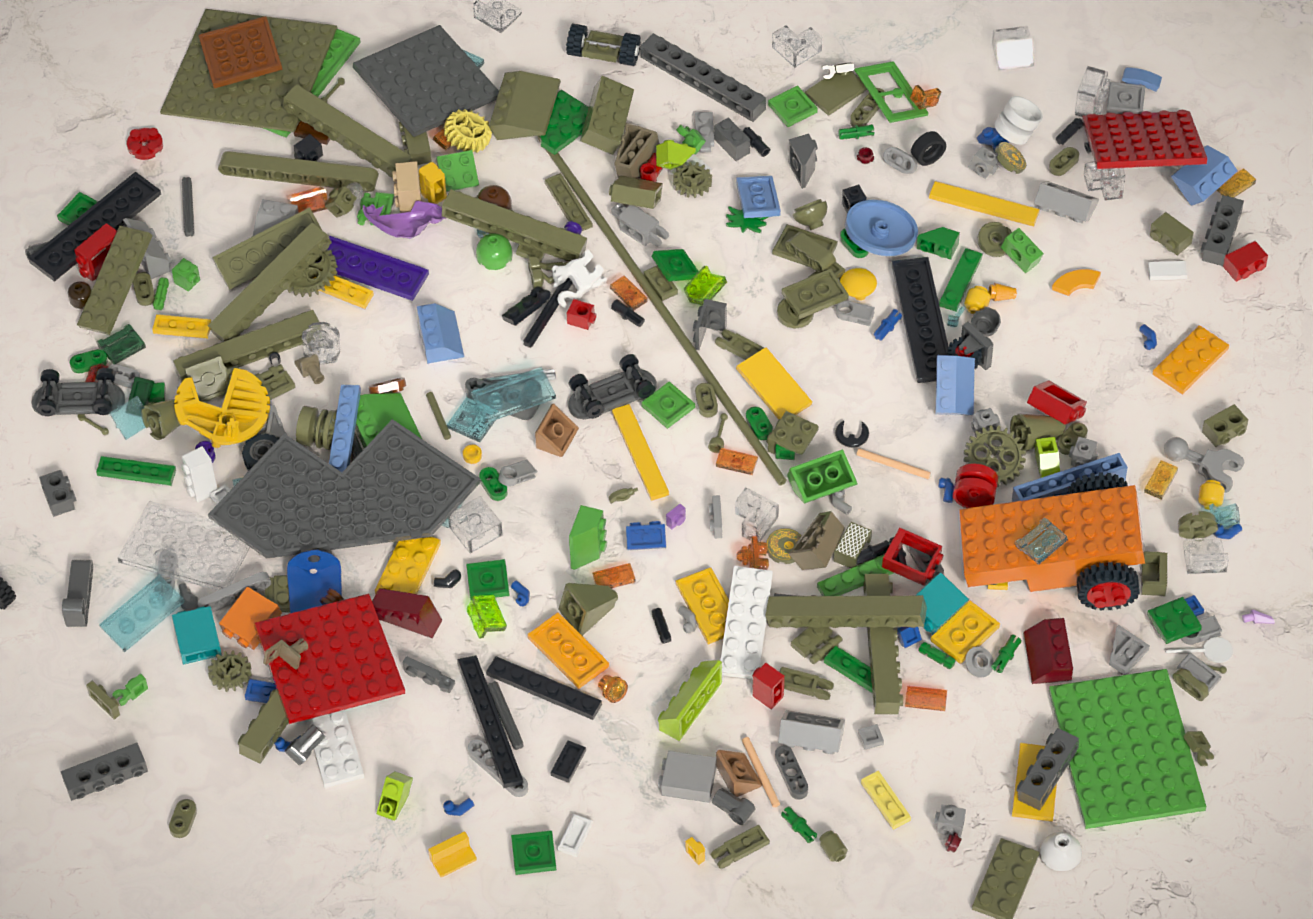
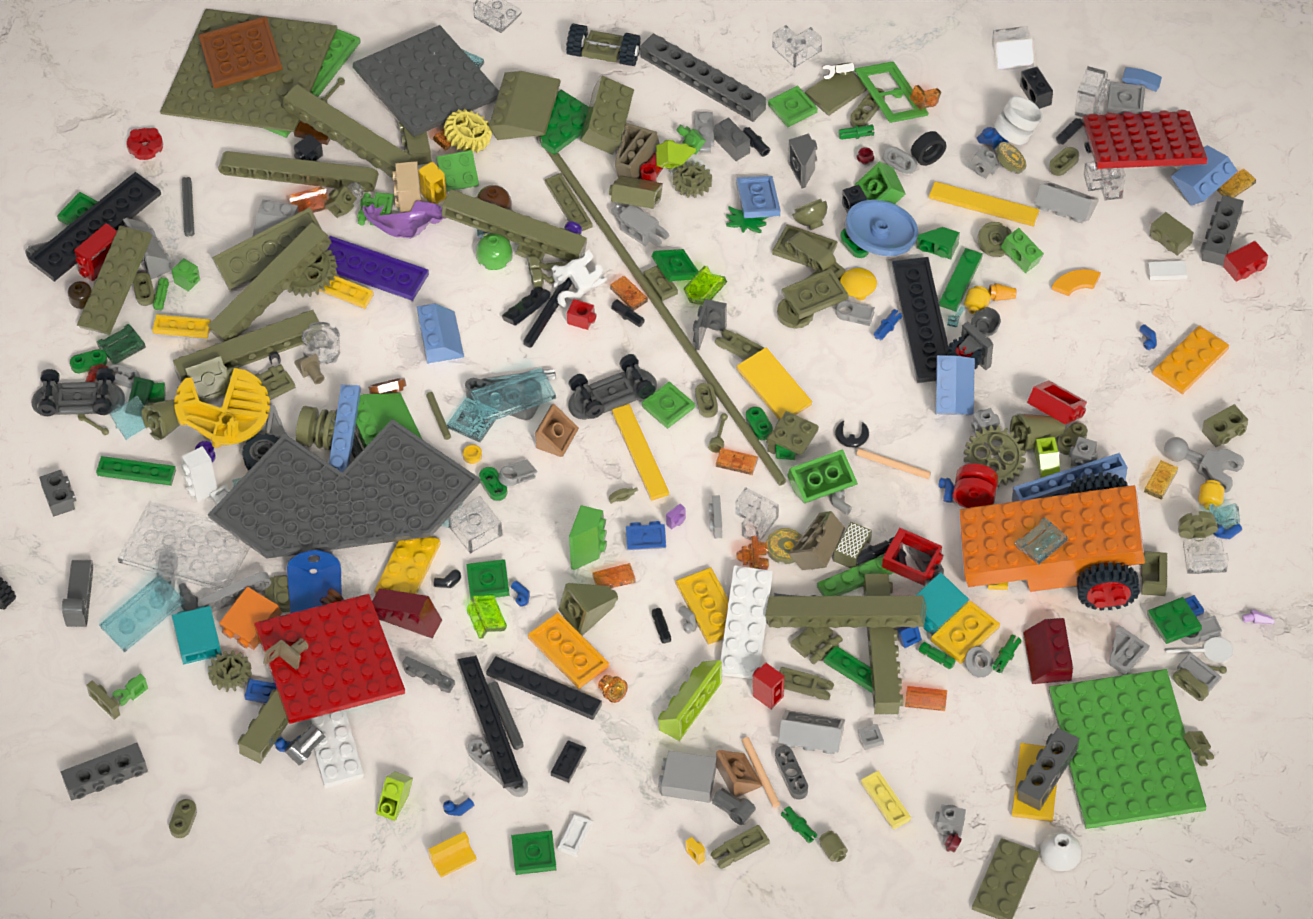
(882, 184): none -> bright green slope
(1036, 87): none -> black brick

